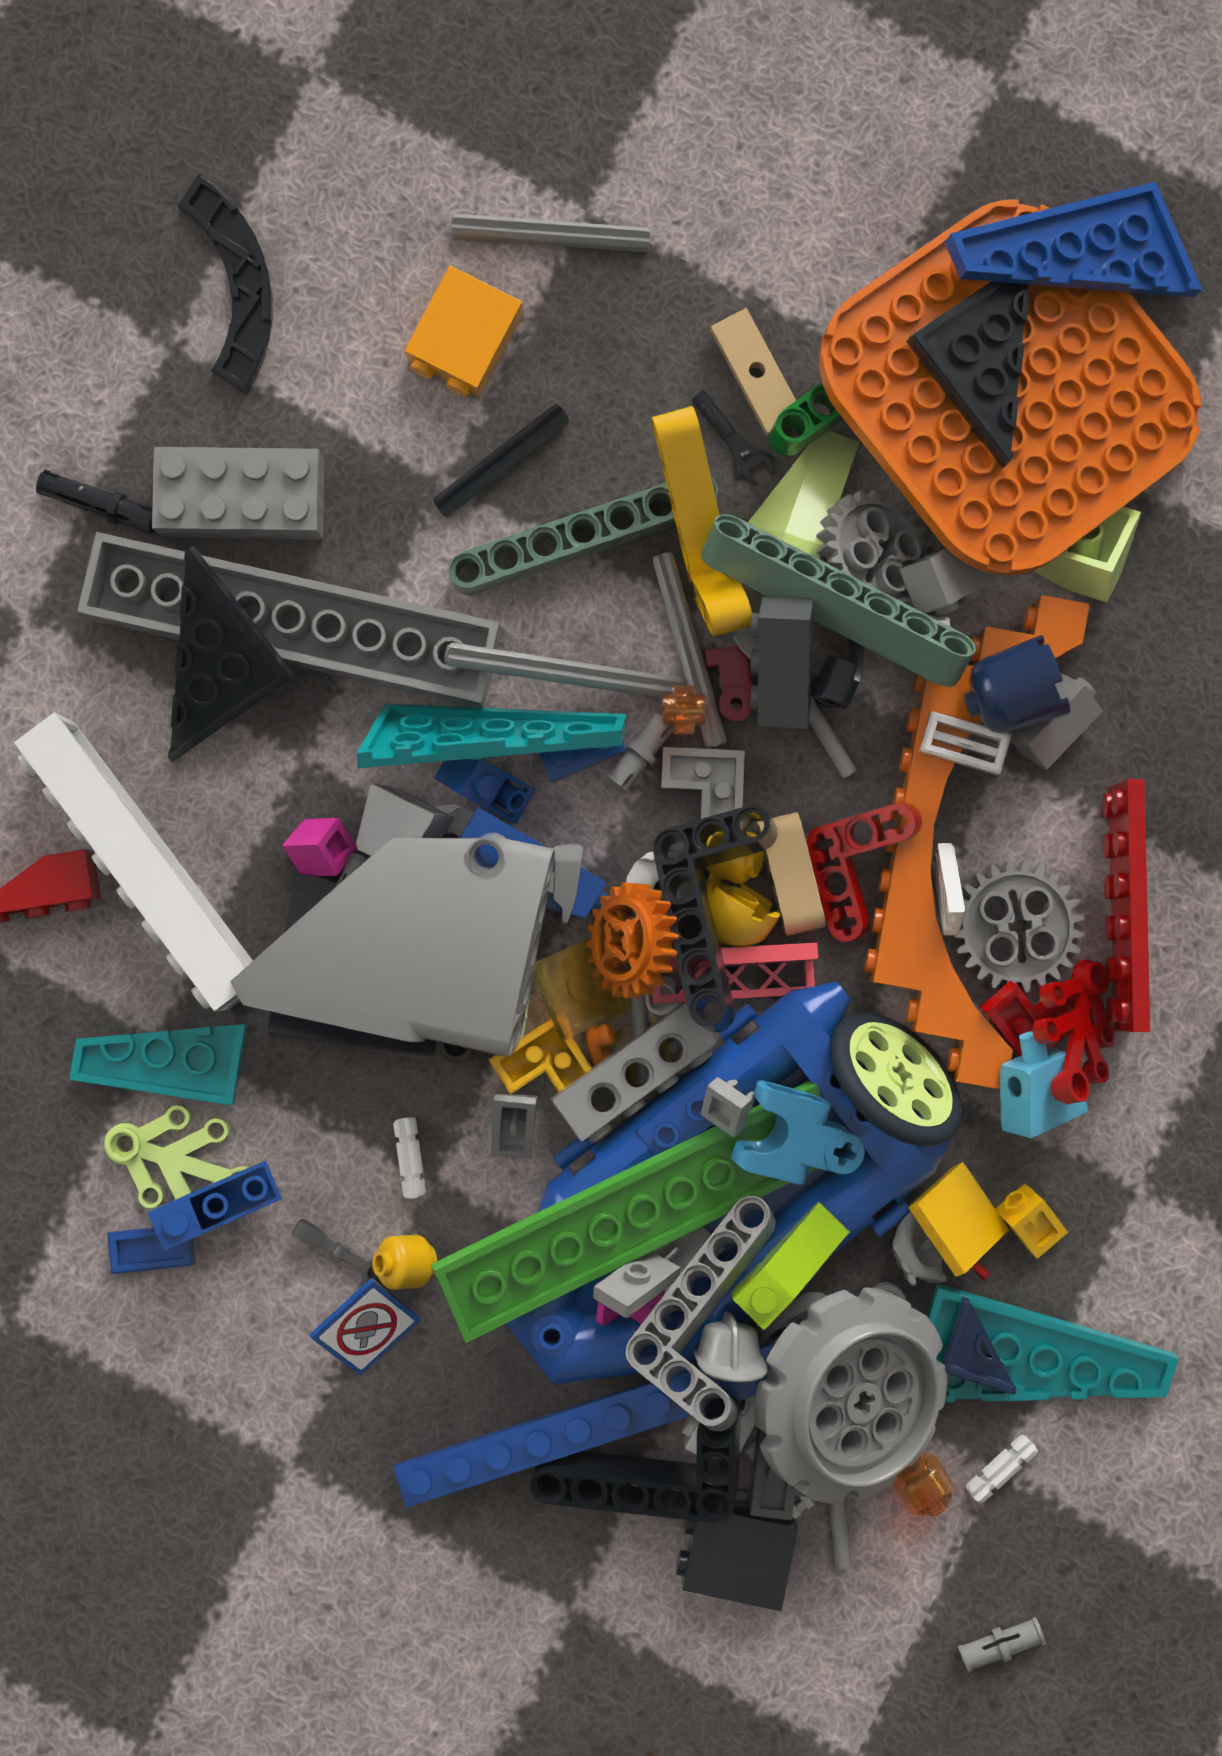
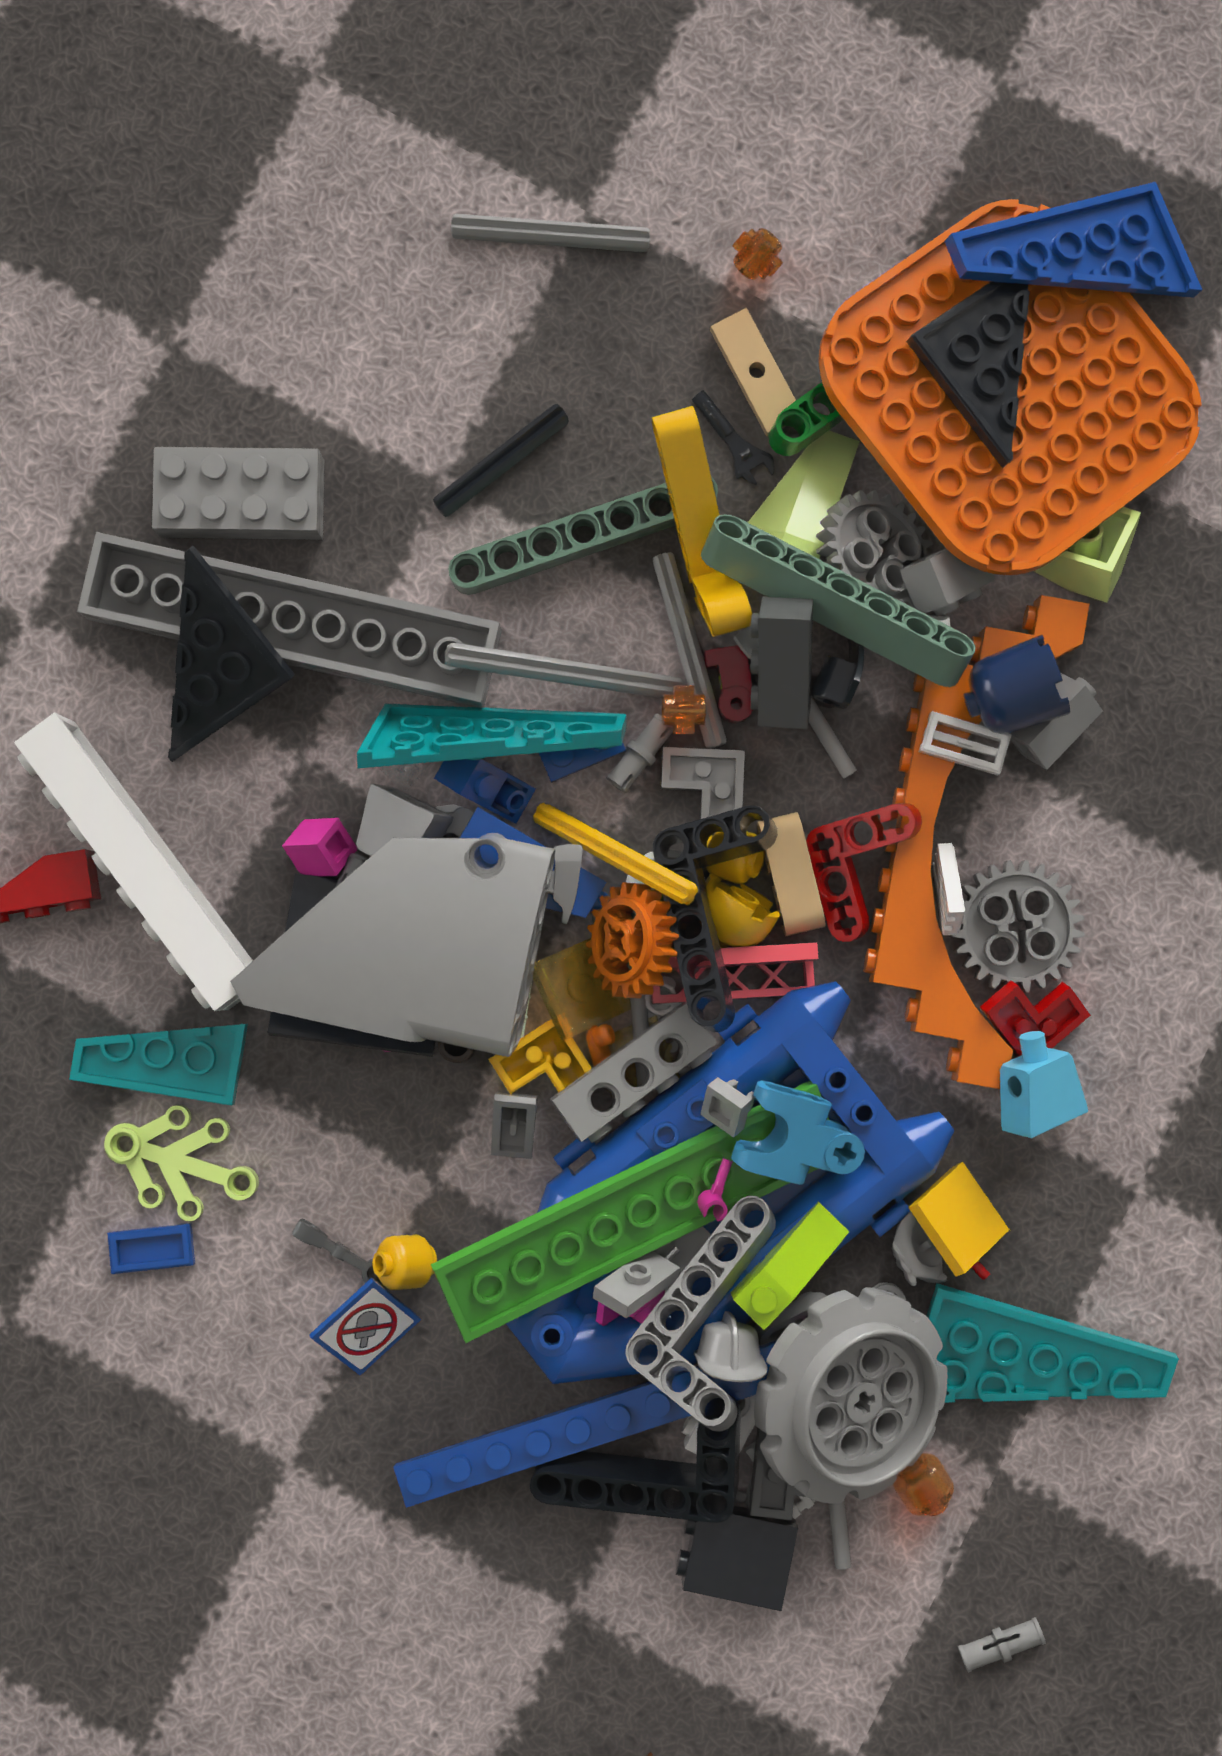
(113, 507): black pin -> none
(214, 1205): blue slope -> none
(247, 277): black tile -> none
(409, 1157): white axle -> none
(463, 332): light orange brick -> none
(616, 854): none -> yellow axle
(714, 1195): none -> dark pink hand
(757, 254): none -> clear orange gear
(895, 1079): wedge -> none
(971, 1353): dark blue tile -> none
(1001, 1469): white axle -> none
(1031, 1220): yellow bracket -> none
(1088, 982): red plant -> none
(1129, 912): red plate -> none

